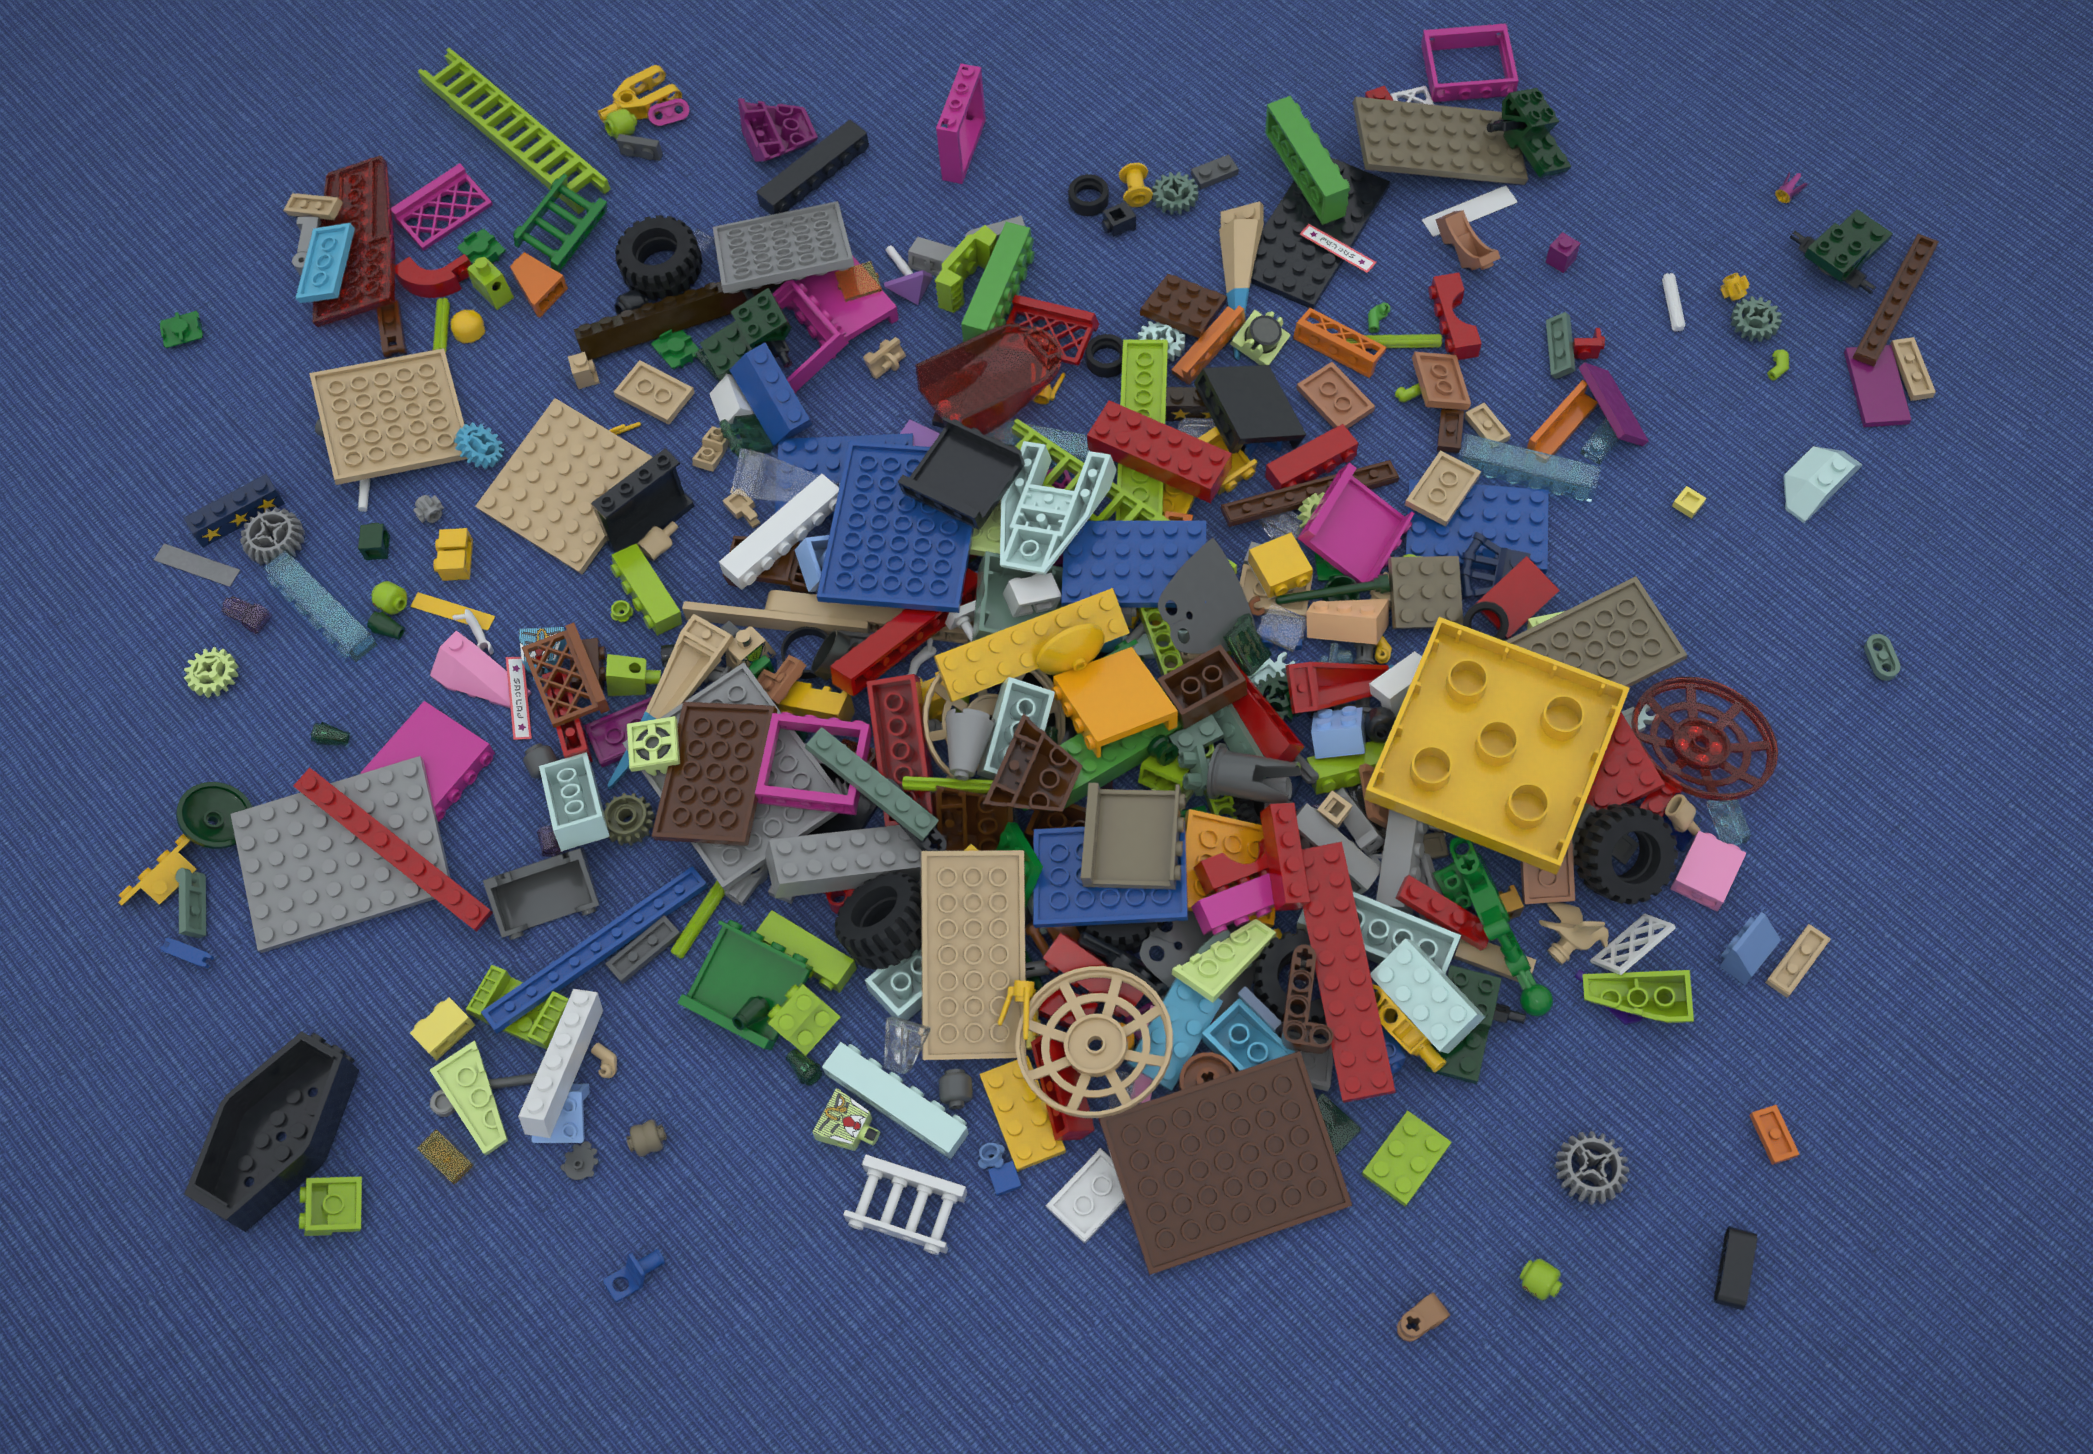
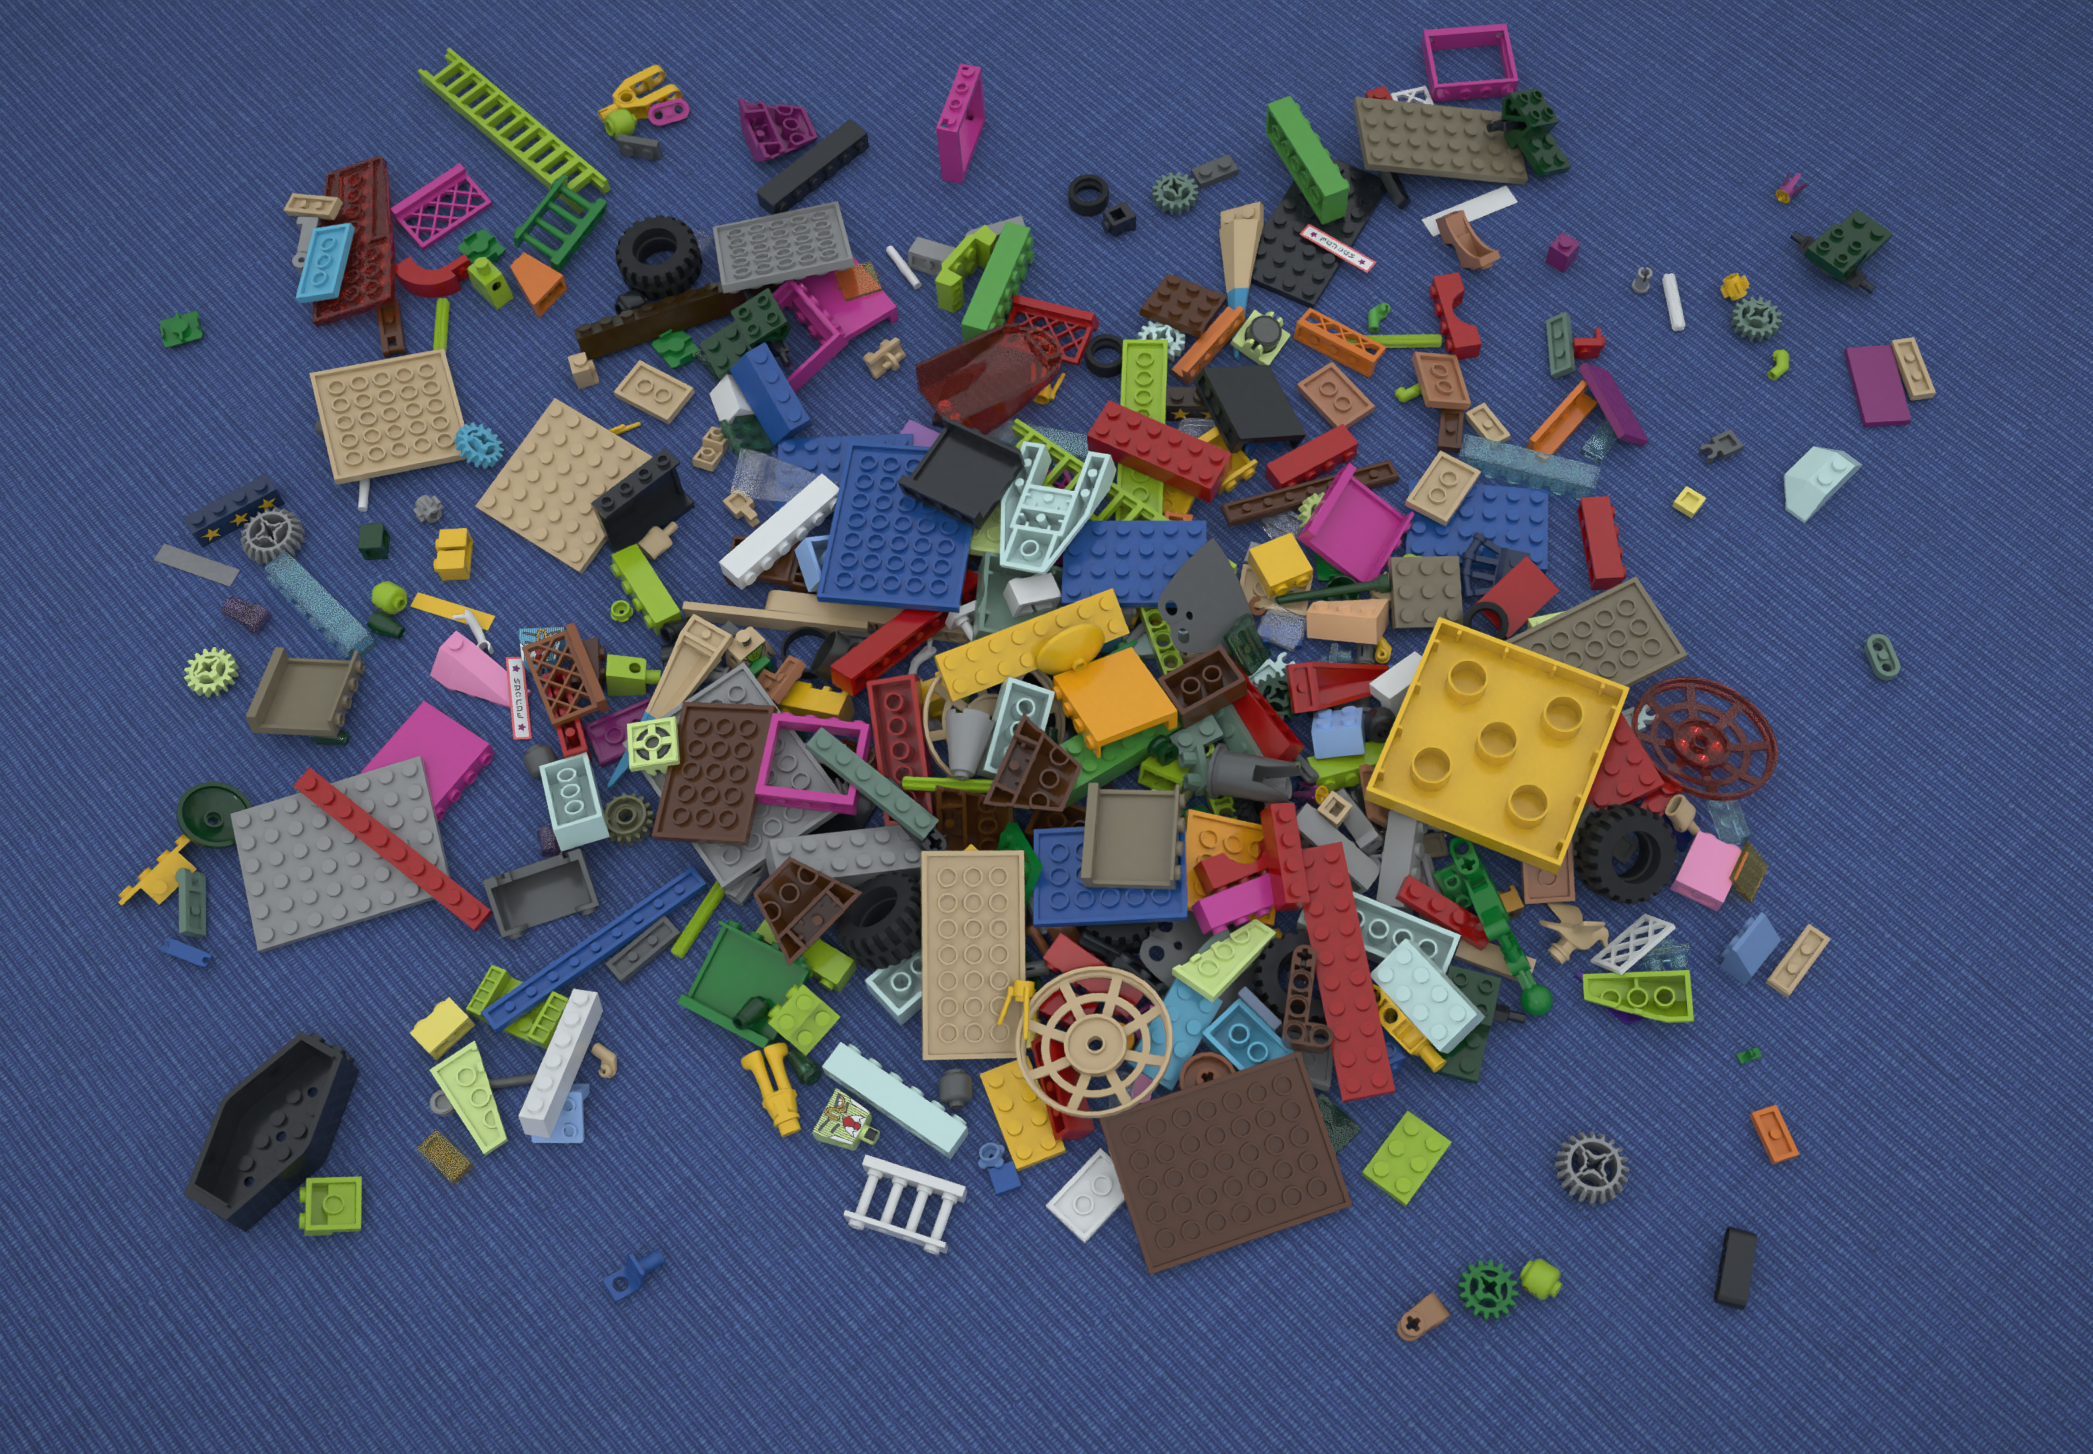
(304, 695): none -> dark tan panel
(467, 326): yellow hair -> none
(580, 1161): dark grey piece -> none
(646, 1138): dark tan piece -> none
(671, 630): none -> black cone
(781, 1103): none -> yellow piece
(802, 905): none -> reddish brown wedge
(903, 1043): clear wing -> none
(910, 286): medium lavender slope -> none
(1134, 176): yellow hose -> none
(1316, 794): none -> flat silver piece
(1395, 188): none -> black beam
(1494, 1298): none -> green gear
(1600, 542): none -> red brick
(1641, 283): none -> light grey pin
(1664, 952): none -> clear light blue hips
(1724, 445): none -> dark grey plate
(1748, 872): none -> clear yellow piece
(1749, 1055): none -> green piece
(1895, 300): reddish brown tile -> none

